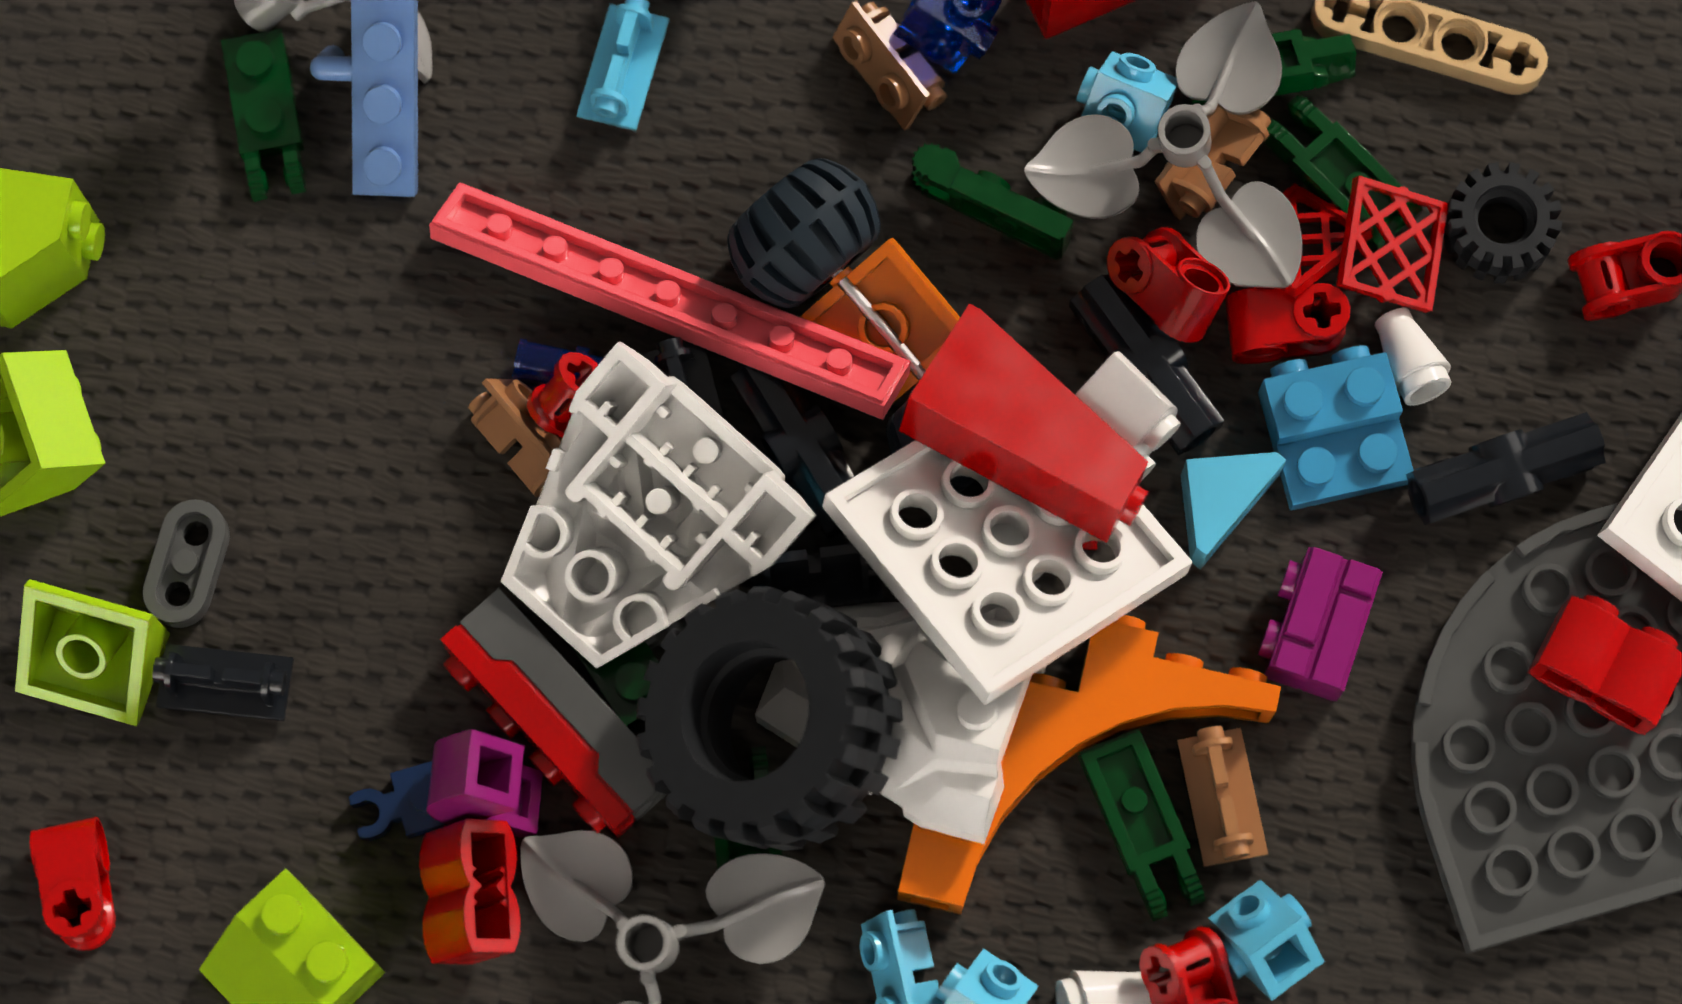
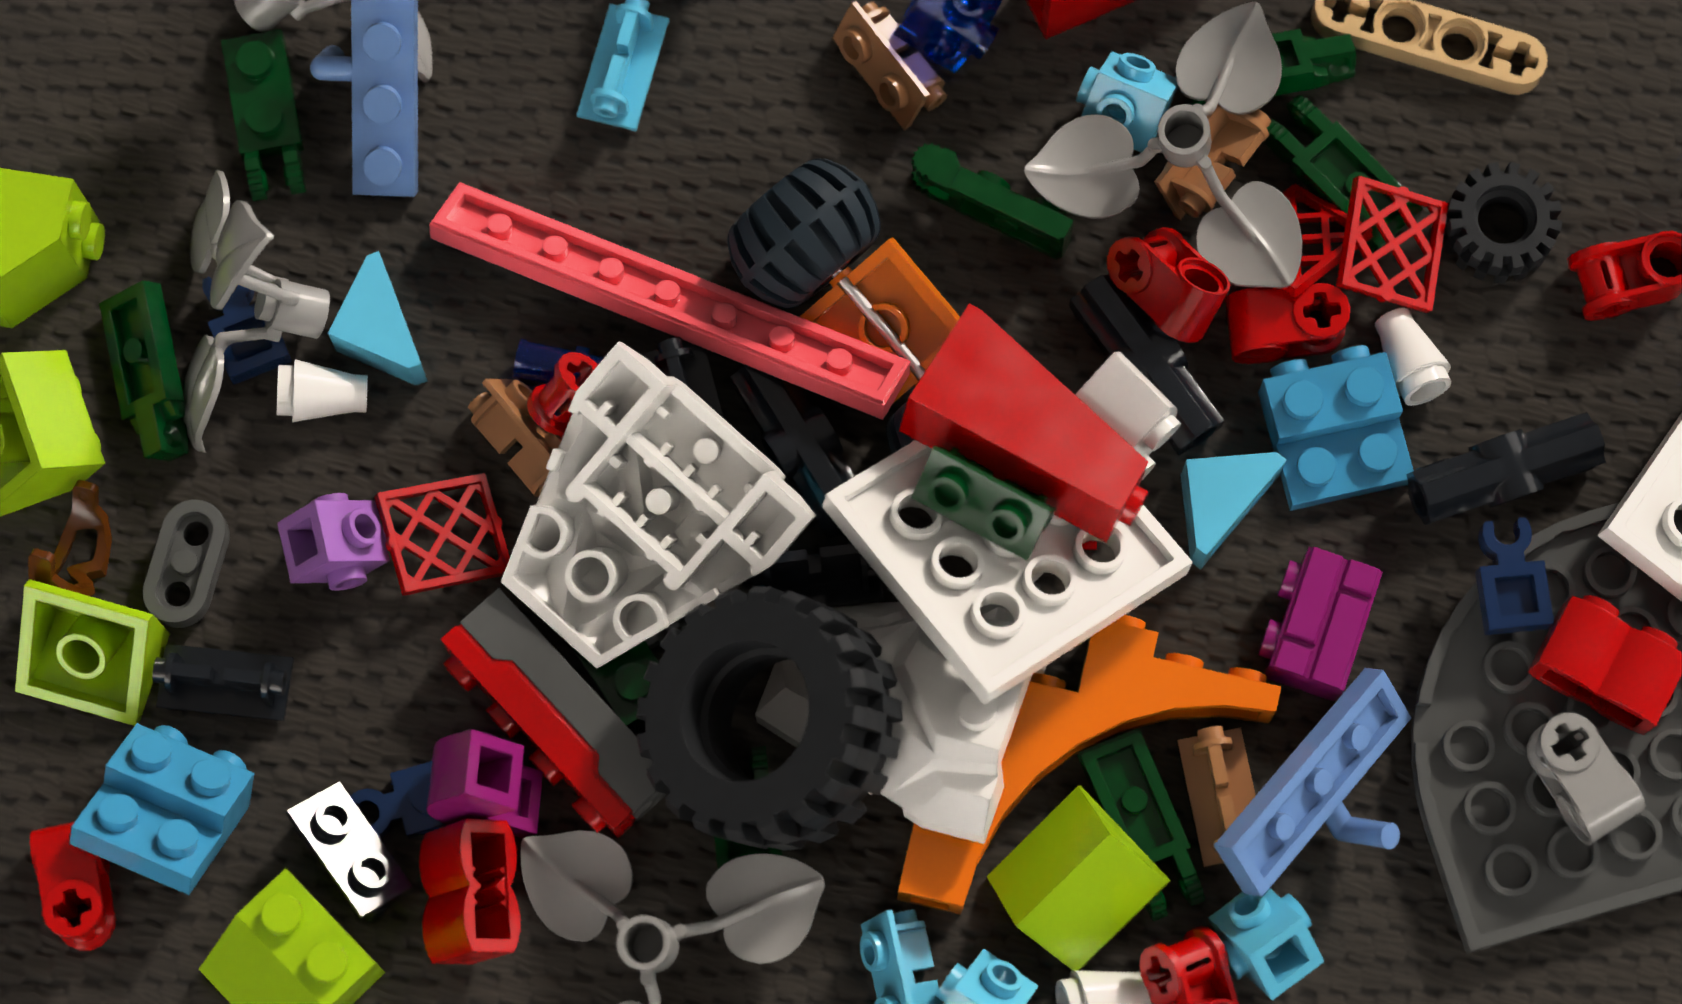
(85, 514): none -> reddish brown helmet
(146, 369): none -> dark green hinge
(164, 807): none -> dark azure plate
(235, 241): none -> light grey plant
(245, 358): none -> dark blue plate
(317, 391): none -> white cone
(333, 541): none -> medium lavender brick
(350, 851): none -> hinge
(373, 325): none -> medium azure slope
(396, 542): none -> red window
(982, 502): none -> dark green hinge
(1076, 880): none -> lime slope
(1314, 784): none -> medium blue plate
(1512, 591): none -> dark blue plate
(1587, 781): none -> light grey piece

